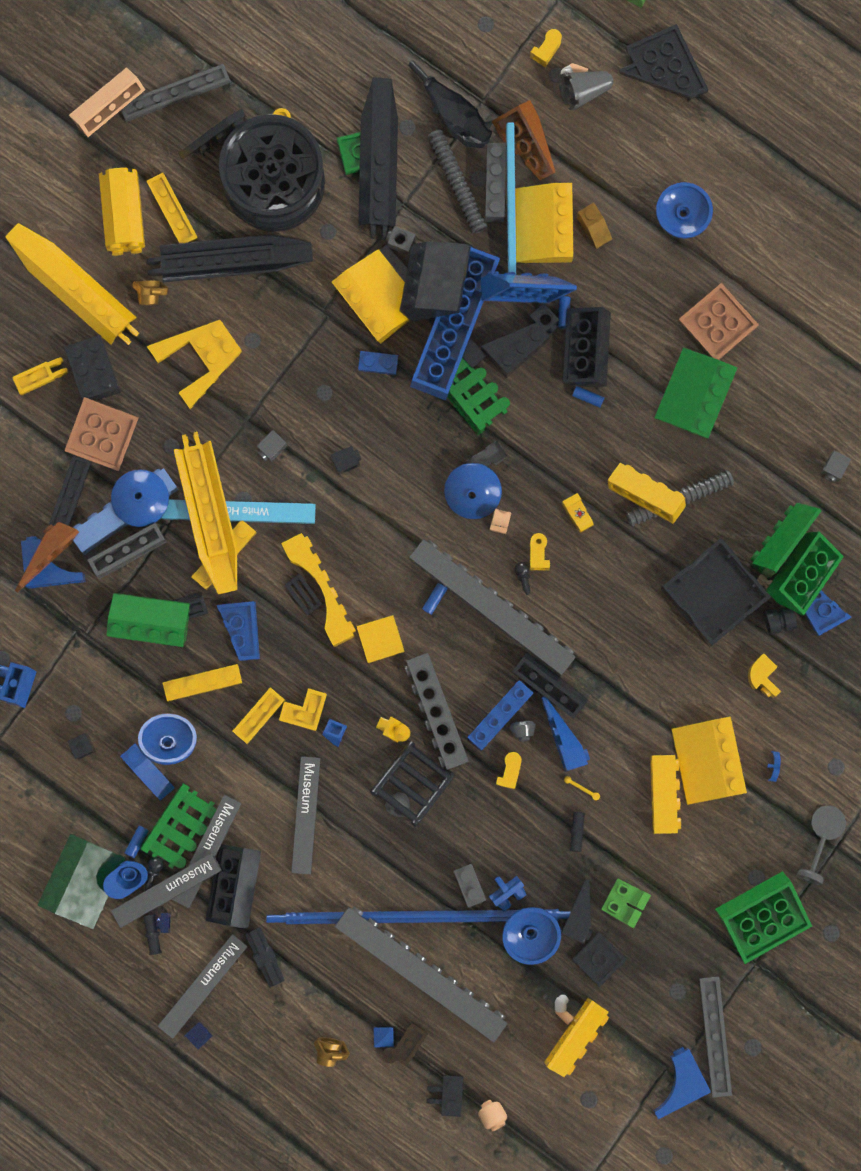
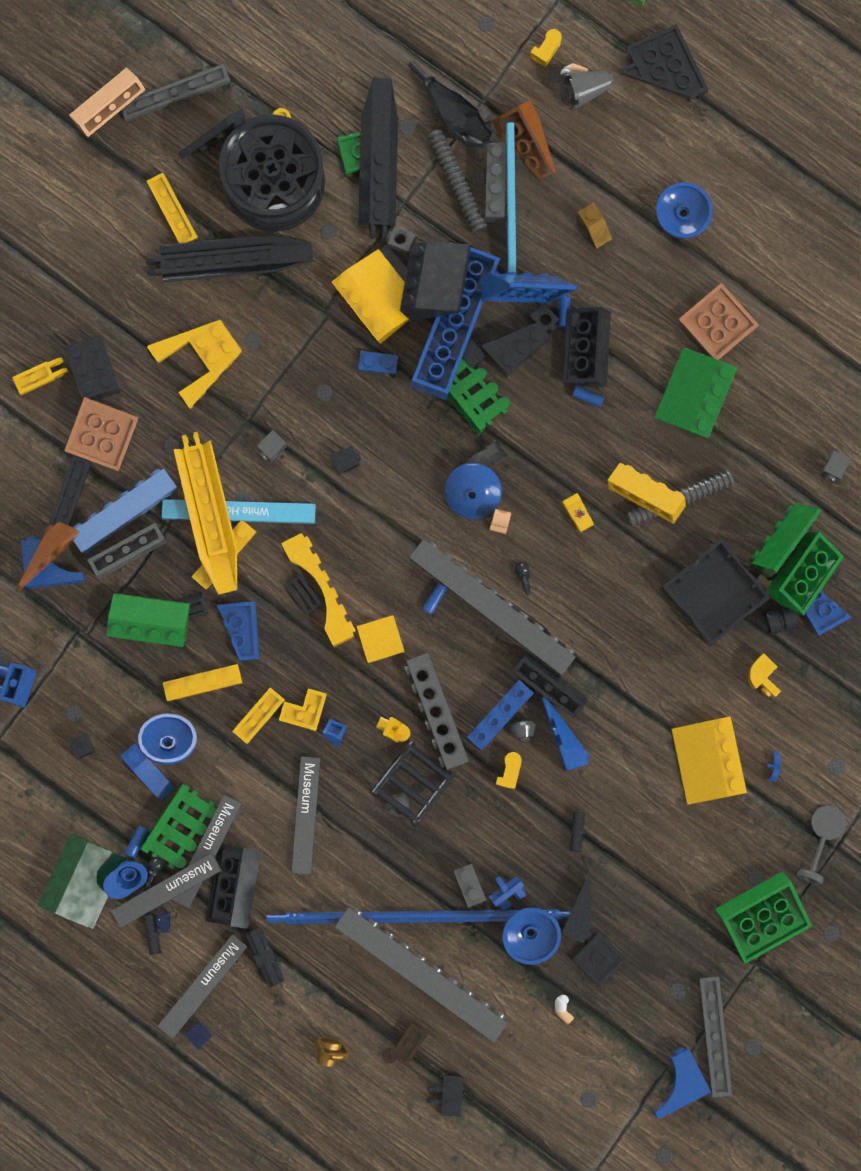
(72, 284): yellow hinge -> none
(122, 211): yellow brick -> none
(148, 508): blue dish -> none
(149, 291): pearl gold piece -> none
(383, 1037): blue slope -> none
(492, 1115): light nougat head -> none
(537, 545): yellow leg -> none
(544, 223): yellow slope -> none
(576, 1037): yellow slope -> none
(595, 796): yellow hinge -> none
(618, 898): bright green hips -> none
(664, 794): yellow brick -> none

